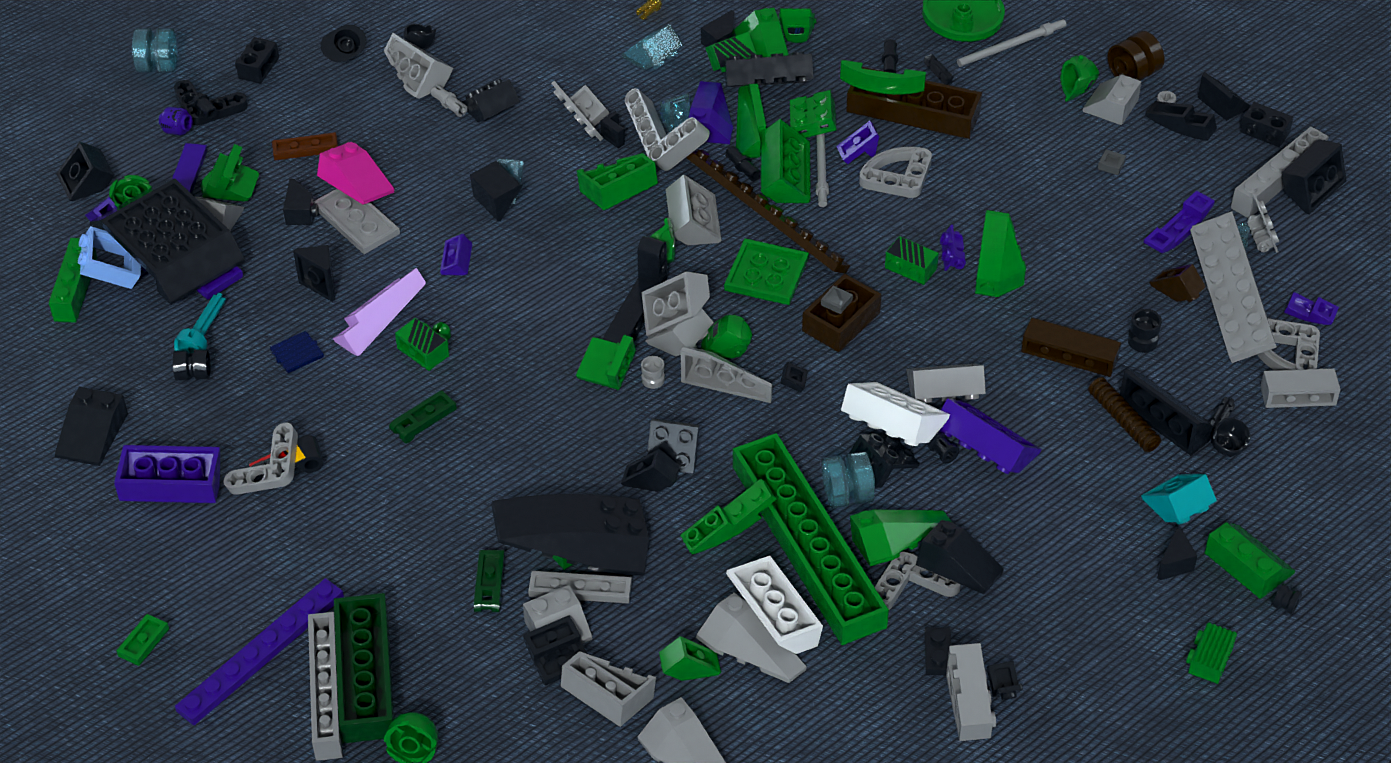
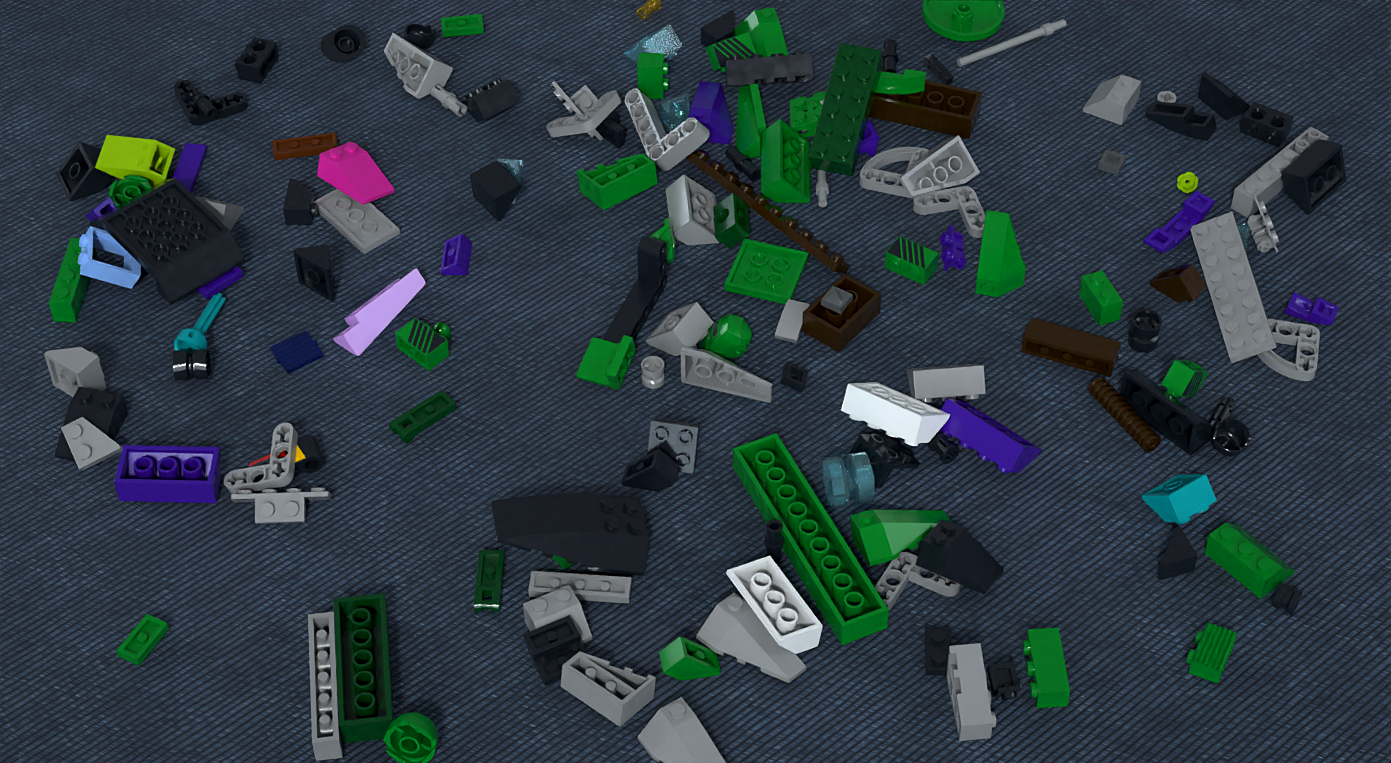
(75, 369): none -> light grey slope
(88, 443): none -> light grey wing
(135, 156): none -> lime slope
(153, 50): clear light blue wheel -> none
(175, 121): dark purple head -> none
(229, 178): green piece -> none
(257, 653): dark purple plate -> none
(280, 507): none -> light grey bracket
(462, 25): none -> green plate
(587, 121): none -> light grey beam
(652, 74): none -> green brick
(674, 301): light grey slope -> none
(729, 521): green slope -> none
(731, 221): none -> dark green brick
(774, 540): none -> black pin
(790, 322): none -> light grey slope
(797, 23): green helmet -> none
(846, 109): none -> dark green brick
(940, 168): none -> light grey wedge
(957, 197): none -> light grey beam
(1046, 668): none -> green brick
(1078, 76): green helmet -> none
(1100, 298): none -> green brick
(1136, 56): dark brown wheel -> none
(1184, 378): none -> green brick
(1189, 186): none -> lime plate
(1300, 388): light grey brick -> none

